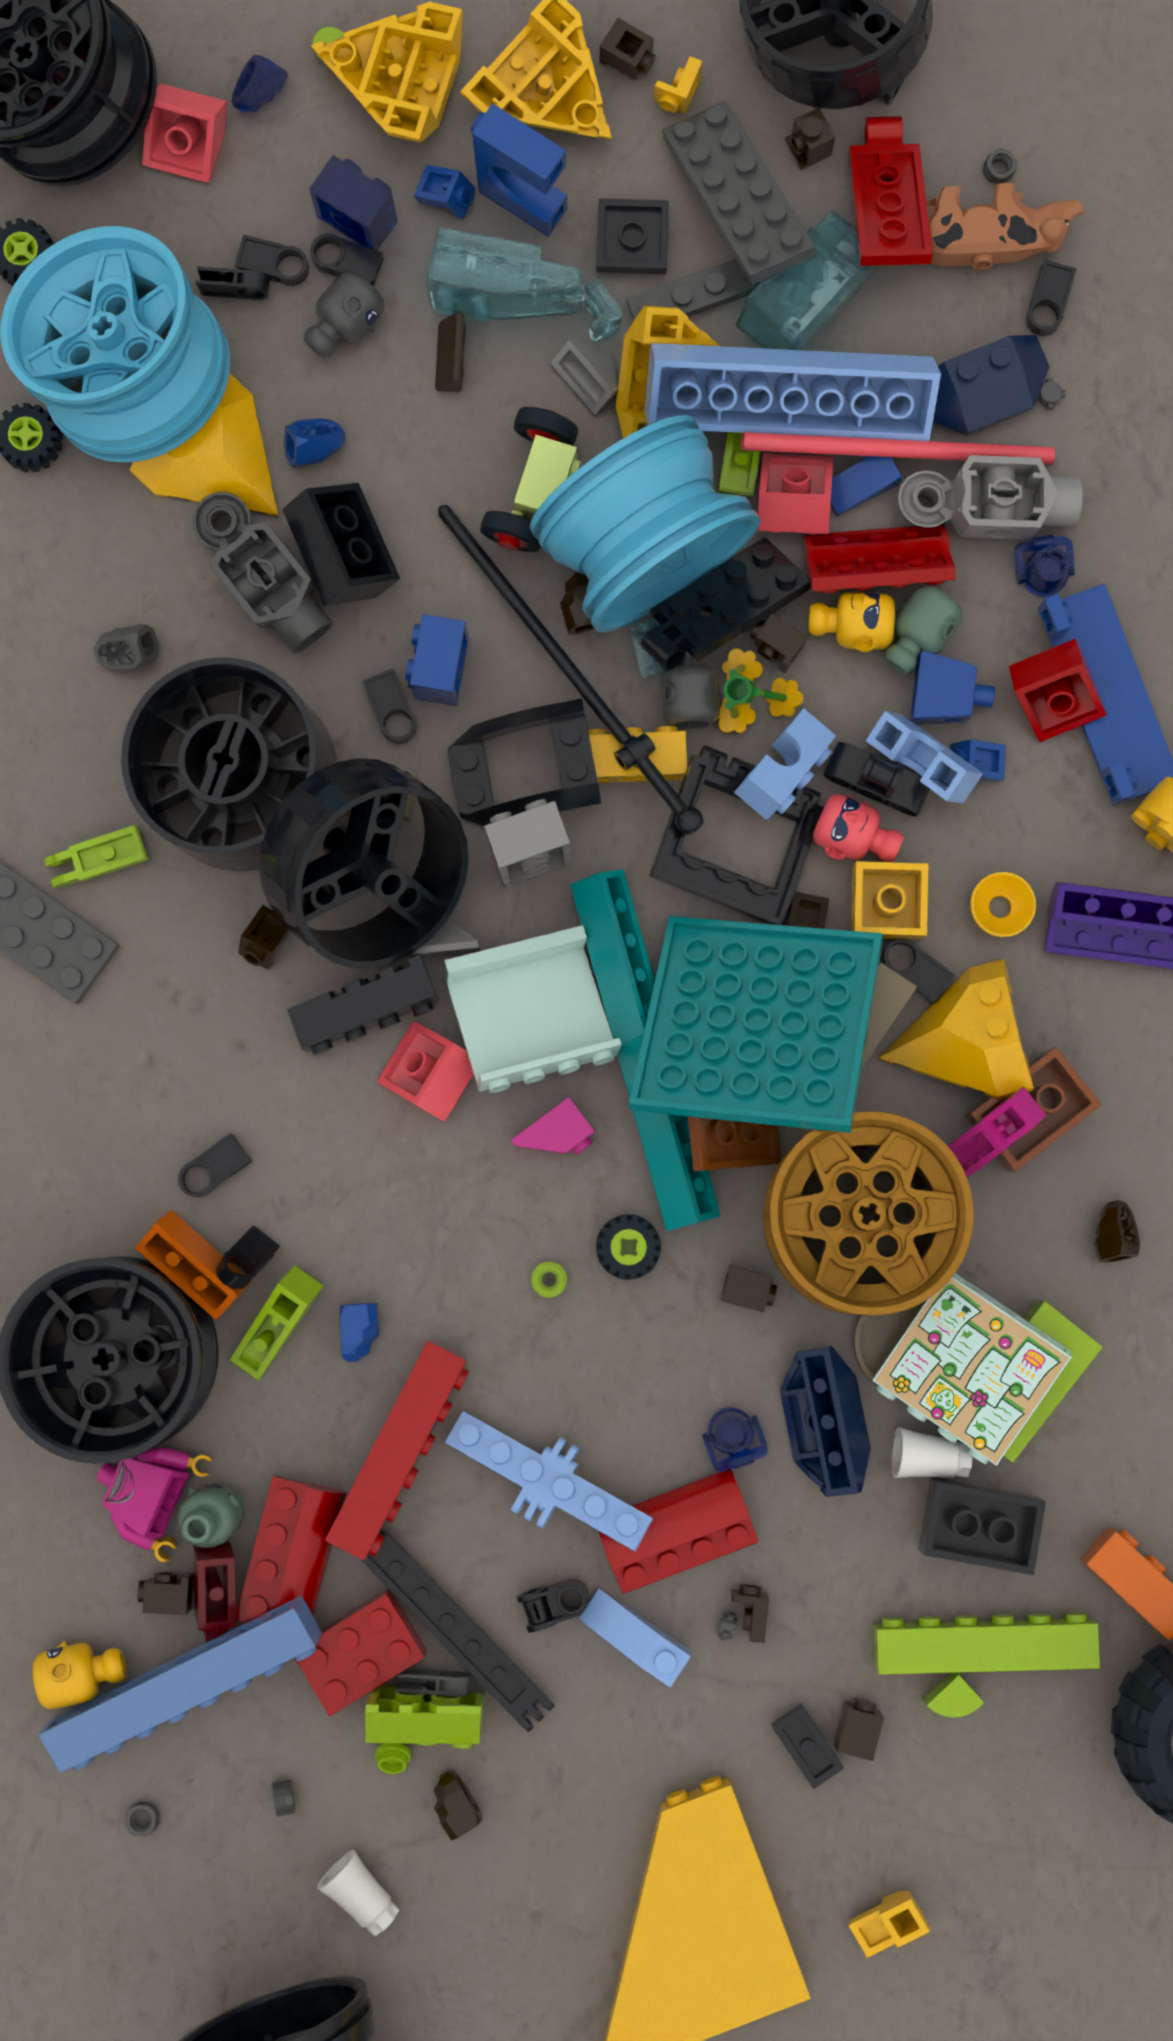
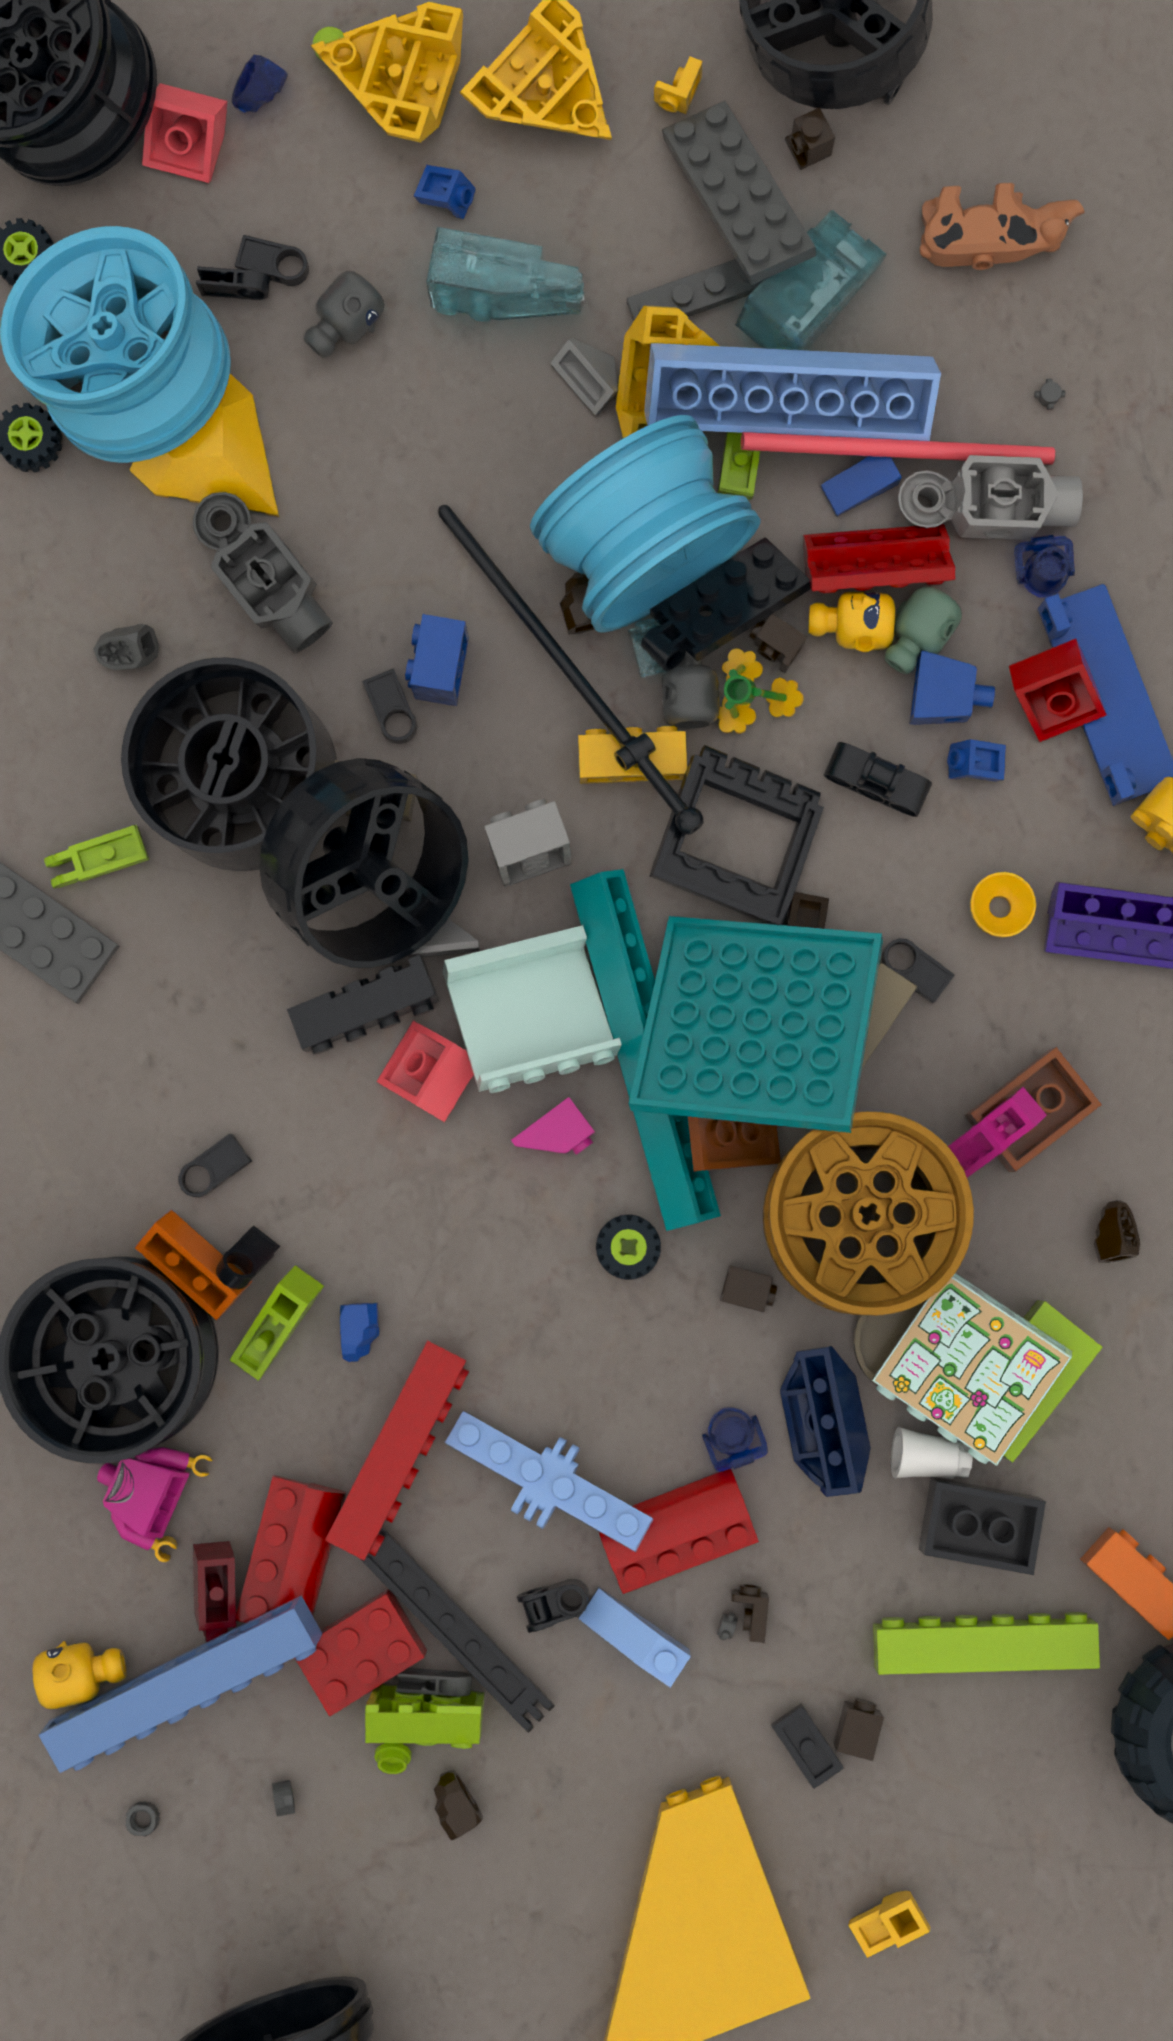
(167, 1594): dark brown brick -> none
(210, 1515): sand green piece -> none
(262, 938): dark brown bracket -> none
(312, 441): blue rock -> none
(340, 543): black brick -> none
(353, 257): black piece -> none
(354, 203): clear blue brick -> none
(358, 1893): white plant -> none
(450, 353): dark brown slope -> none
(519, 169): blue arch -> none
(540, 1287): lime plate -> none
(548, 466): brick -> none
(572, 754): black wedge -> none
(602, 304): clear light blue bracket -> none
(625, 40): dark brown brick -> none
(632, 236): black plate -> none
(770, 783): light blue arch -> none
(795, 493): coral slope -> none
(852, 829): coral piece -> none
(890, 899): yellow brick -> none
(891, 214): red hinge -> none
(914, 747): light blue arch -> none
(953, 1697): lime brick -> none
(968, 1036): yellow wedge -> none
(990, 384): dark blue wedge -> none
(1003, 156): dark grey axle -> none
(1050, 291): black piece -> none

